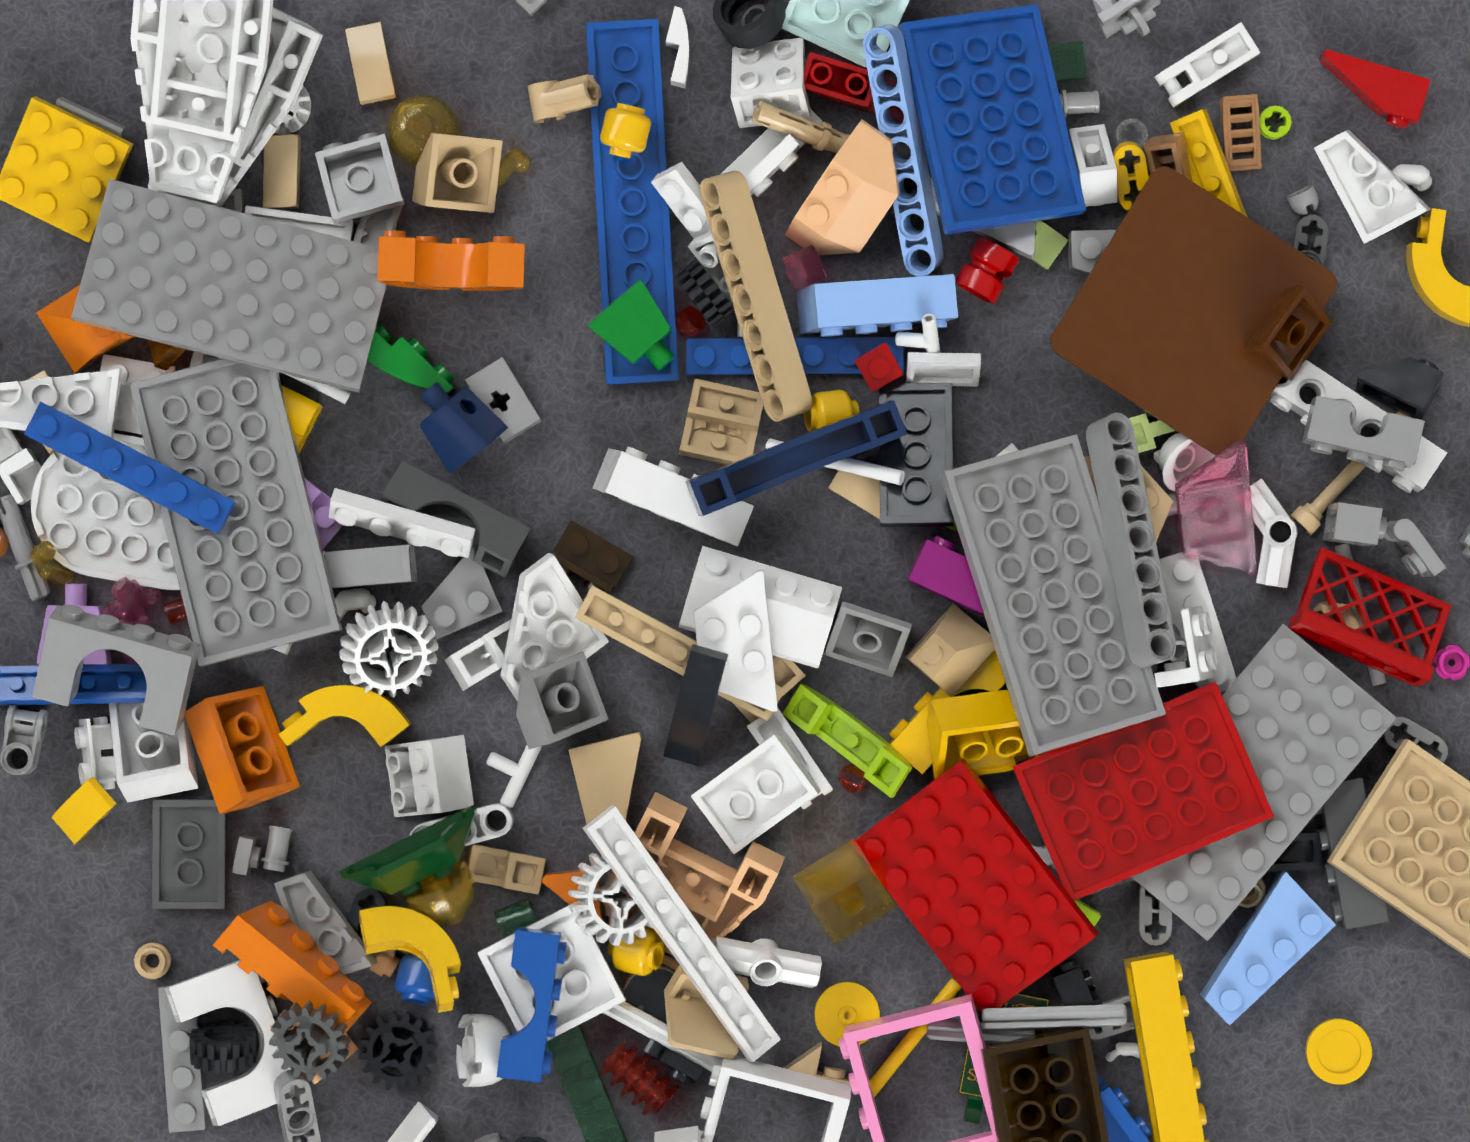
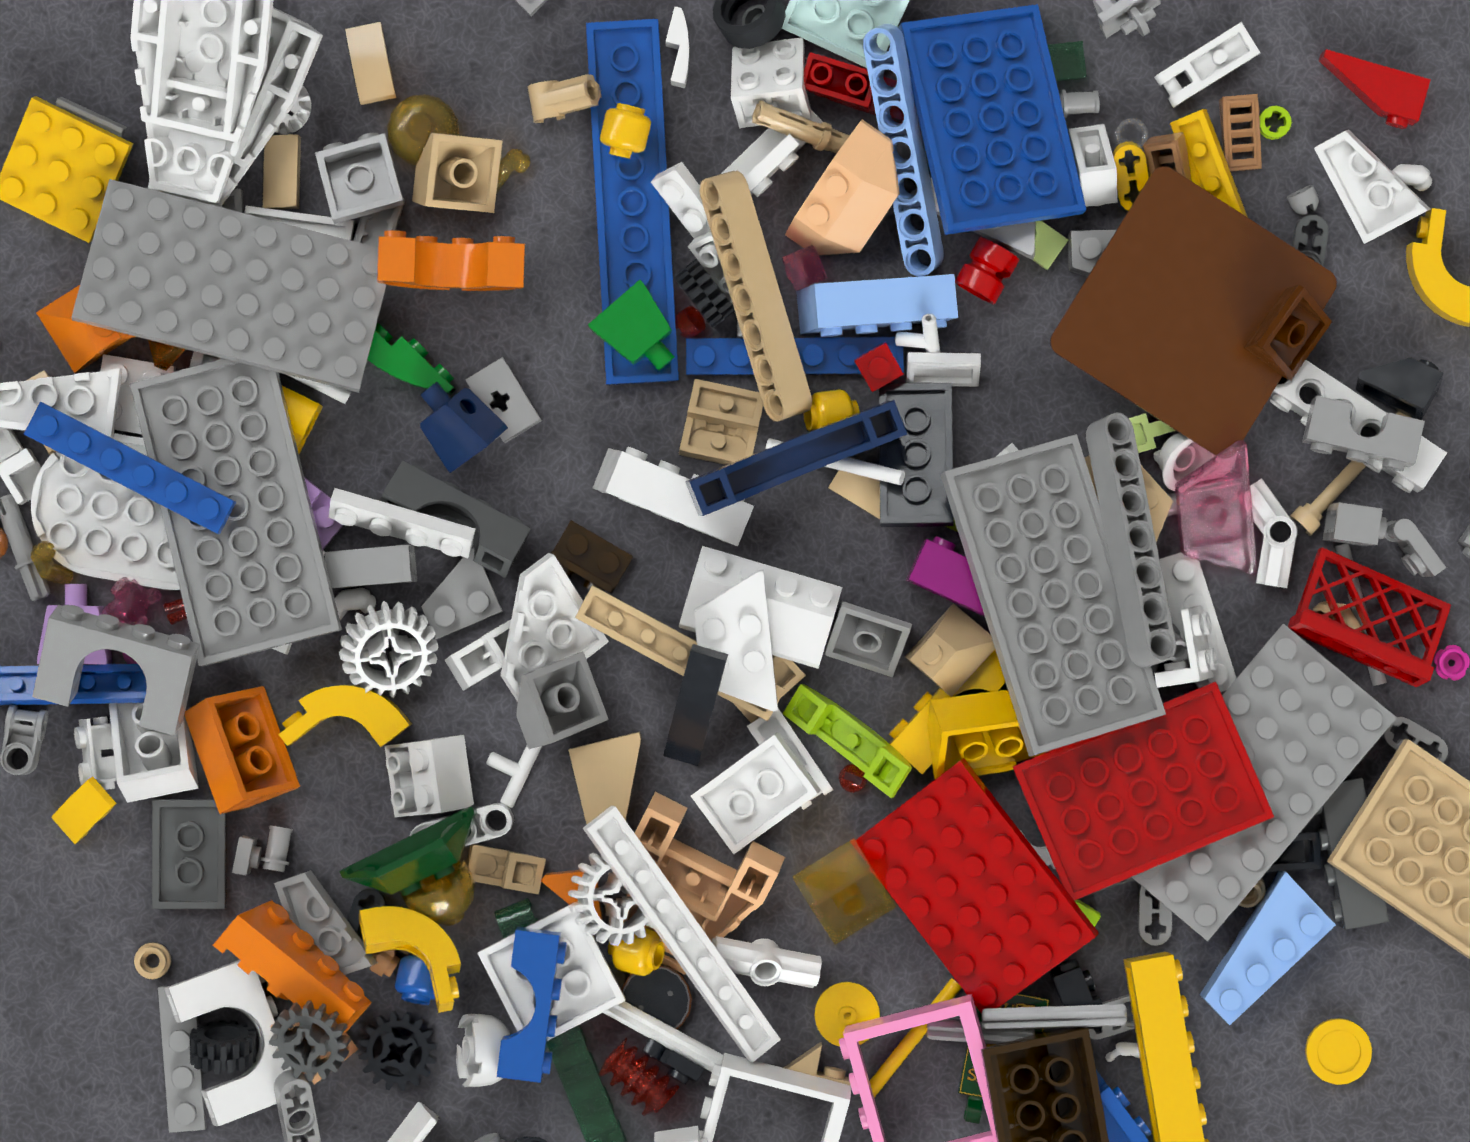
(692, 1021): tan bracket -> none

